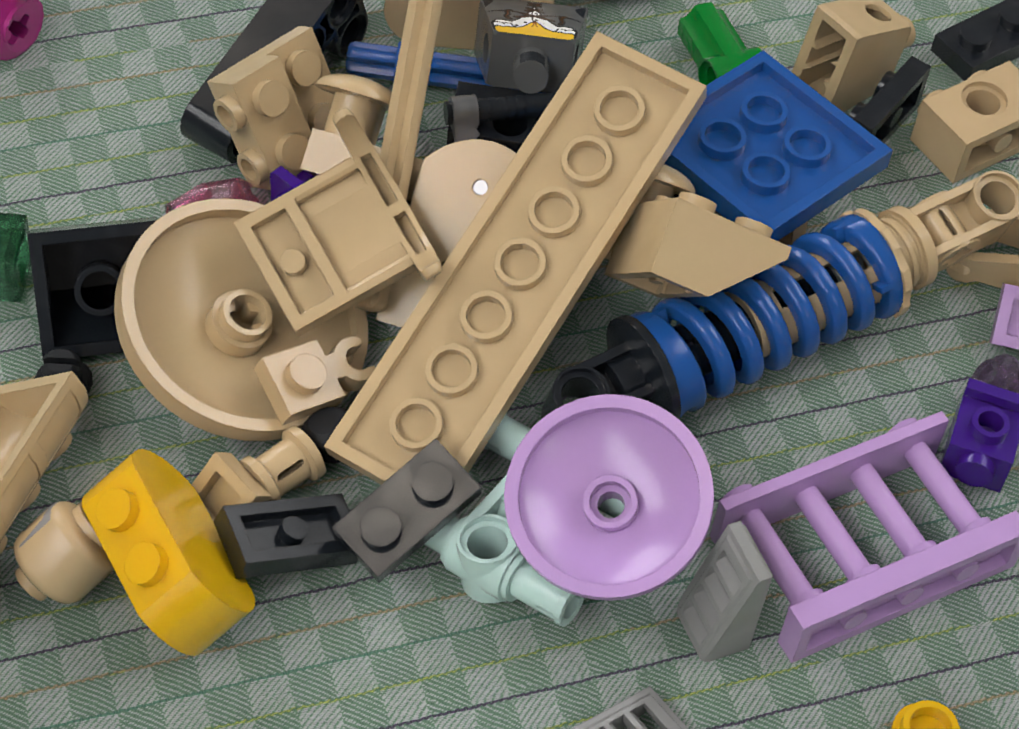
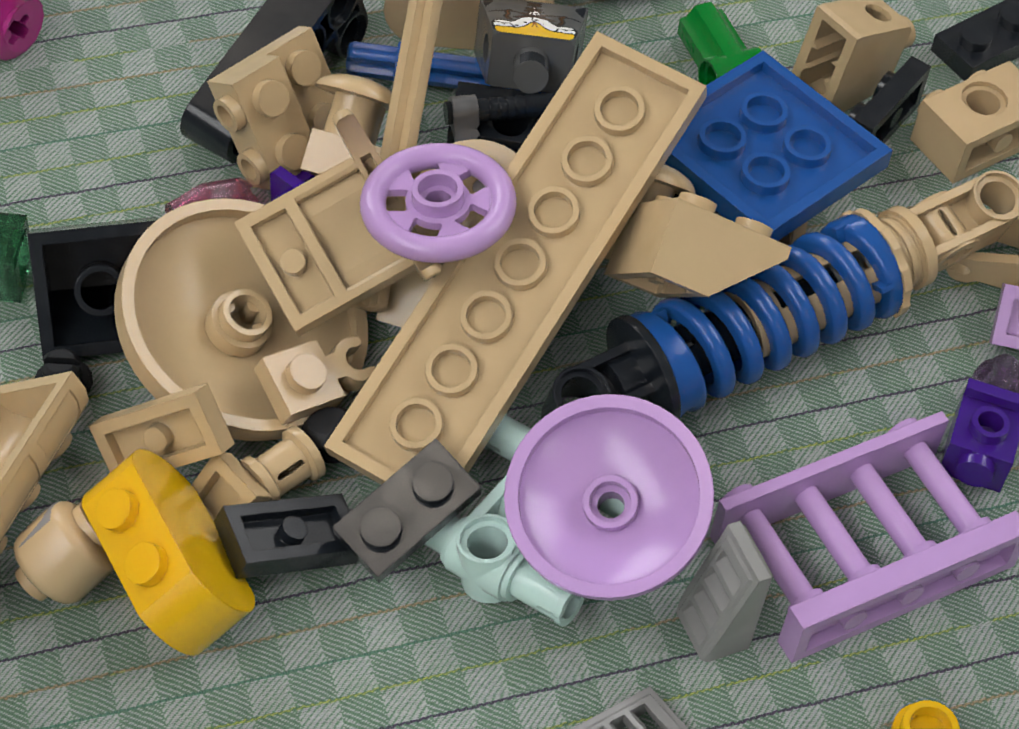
(175, 427): none -> tan plate
(438, 202): none -> lavender plate

